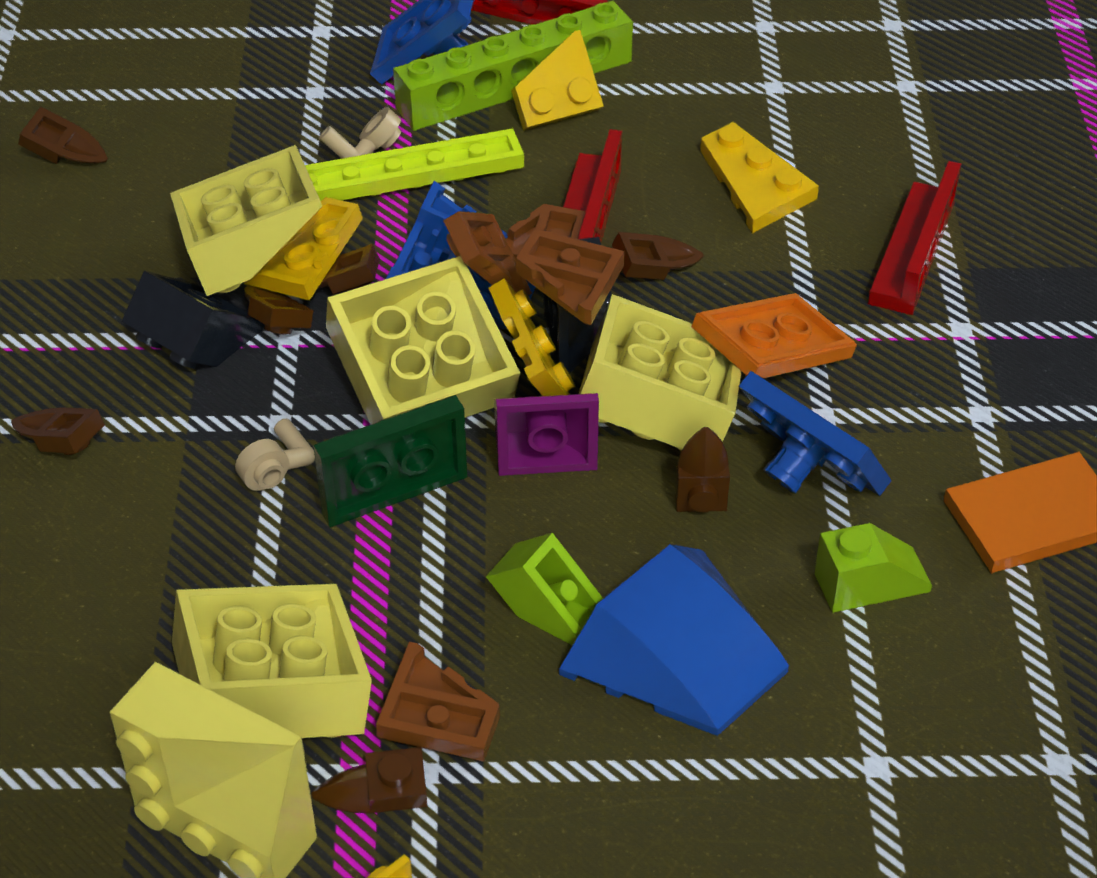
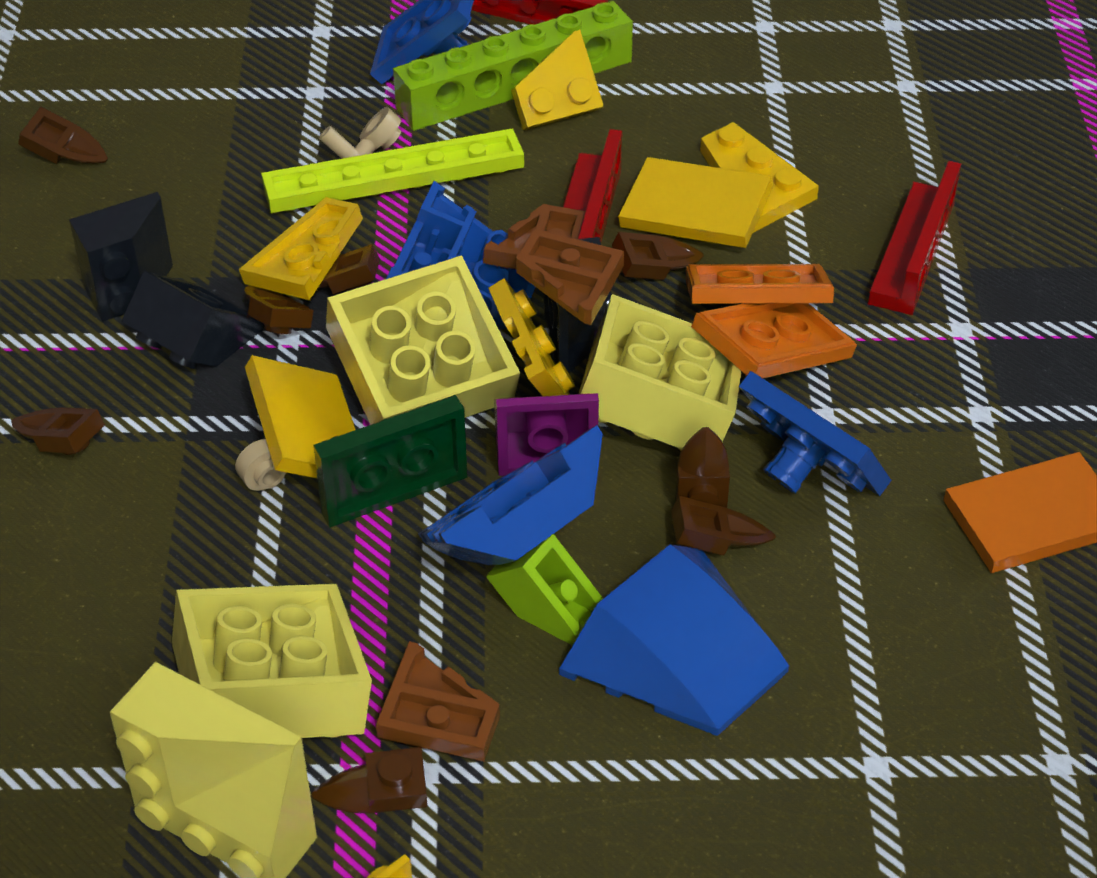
(117, 248): none -> black slope
(244, 217): light yellow slope -> none
(297, 411): none -> yellow tile
(484, 248): dark orange wing -> none
(521, 506): none -> blue wedge
(696, 202): none -> yellow tile
(715, 527): none -> reddish brown plate
(758, 283): none -> orange tile
(867, 568): lime slope -> none

